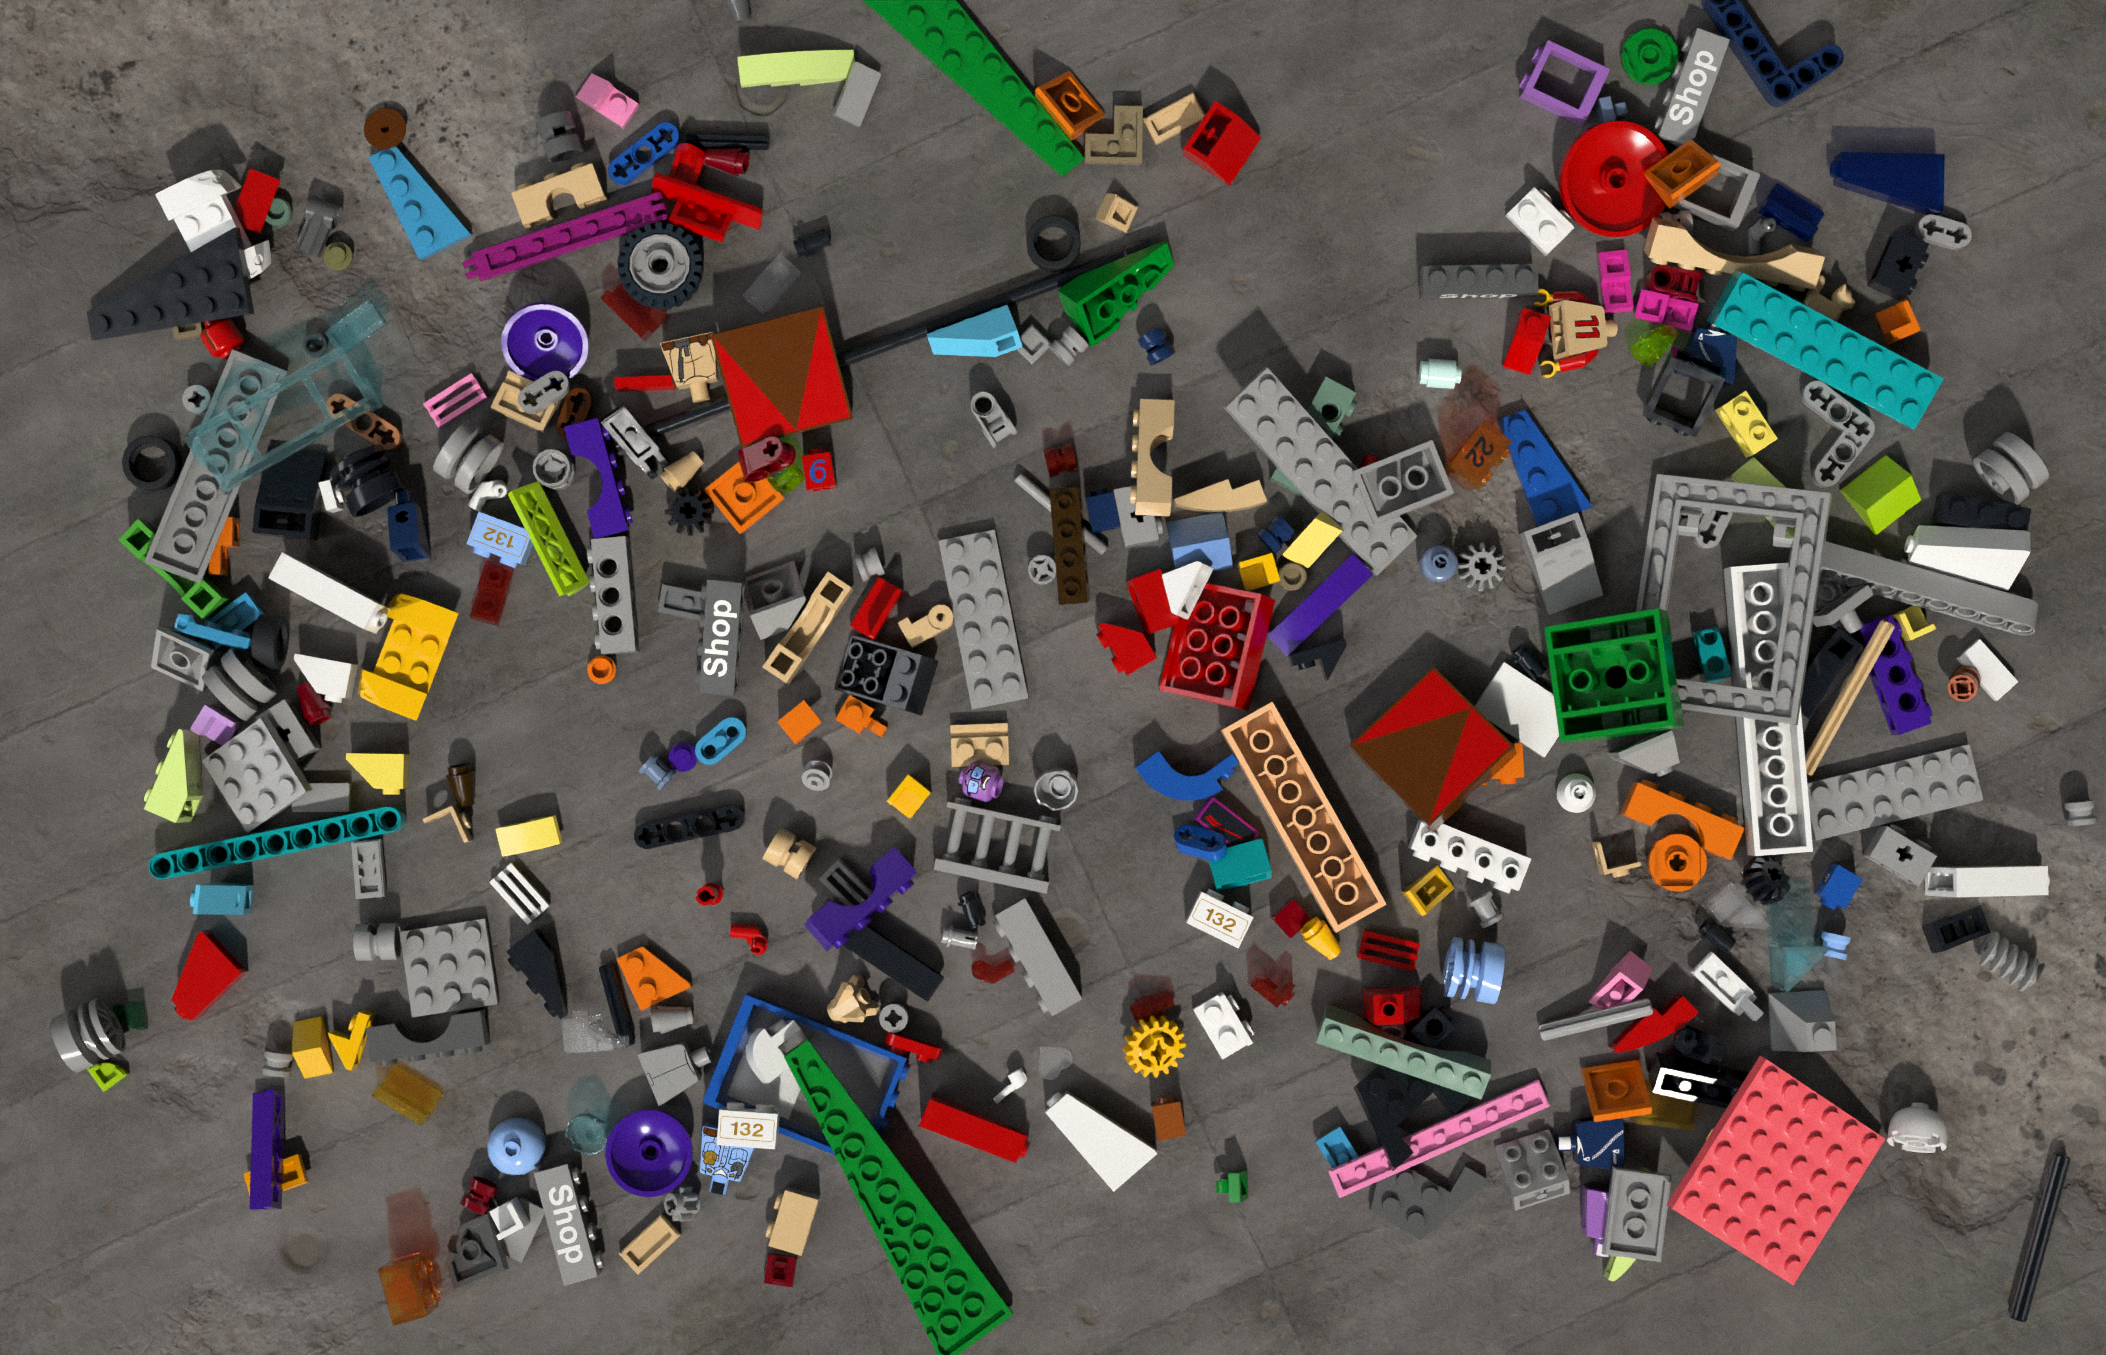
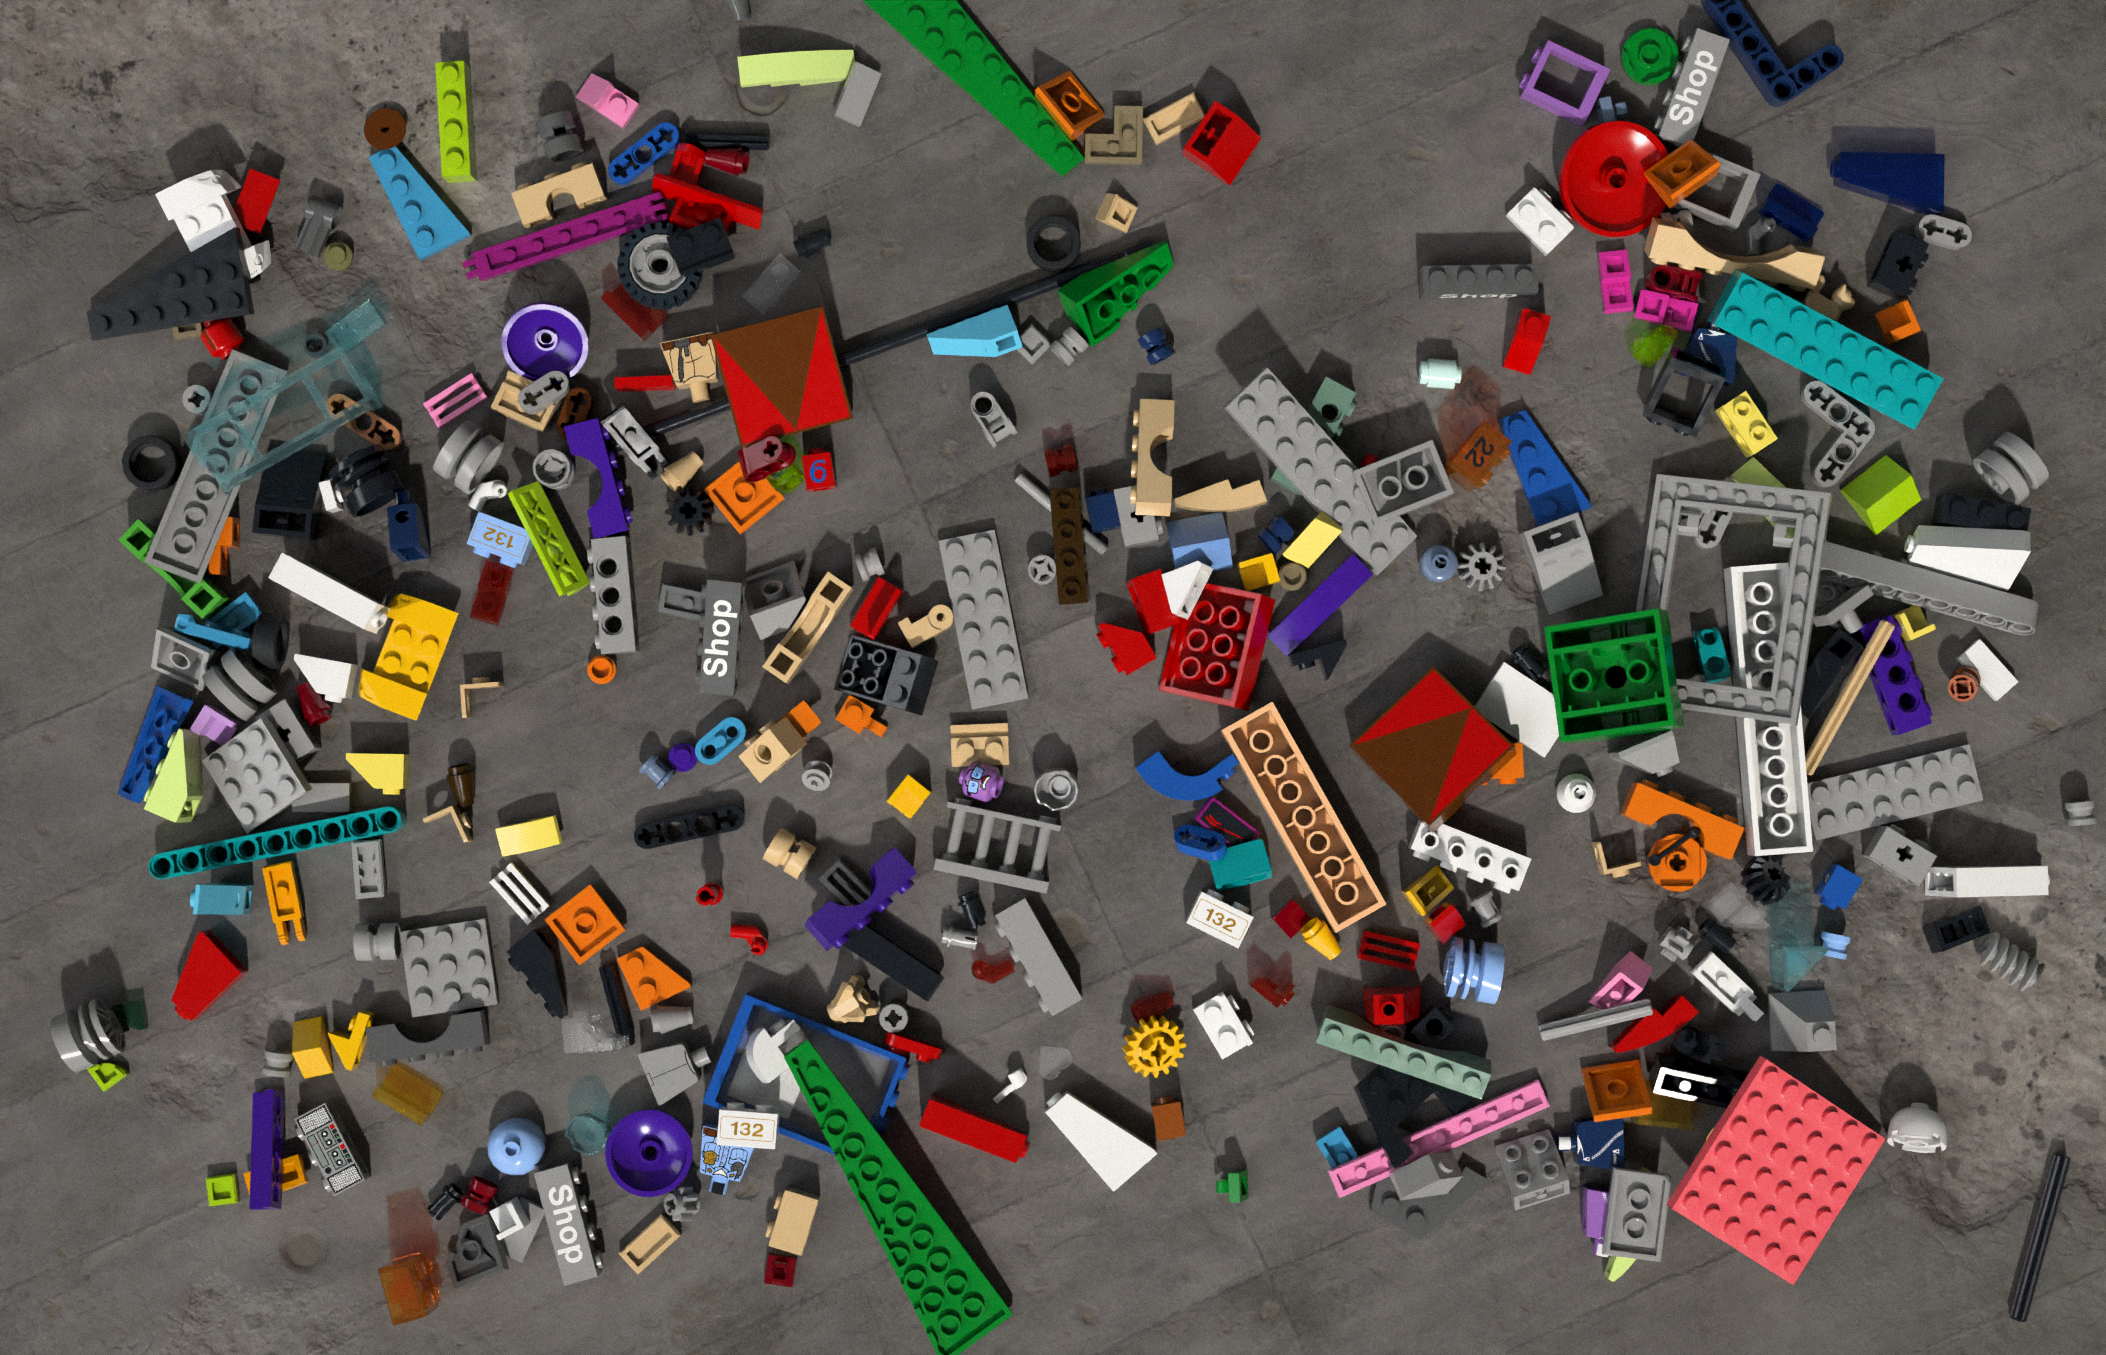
(162, 719): none -> blue wing
(222, 1189): none -> lime tile
(279, 213): sand green tile -> none
(284, 899): none -> light orange hinge
(331, 1148): none -> brick
(445, 1201): none -> black pin
(456, 121): none -> lime brick
(477, 683): none -> tan bracket
(585, 924): none -> orange plate
(700, 247): none -> black plate
(772, 749): none -> tan brick
(1427, 1176): none -> light grey slope
(1444, 922): none -> red slope
(1576, 329): tan torso -> none
(1655, 860): none -> black hinge
(1676, 943): none -> light grey gear

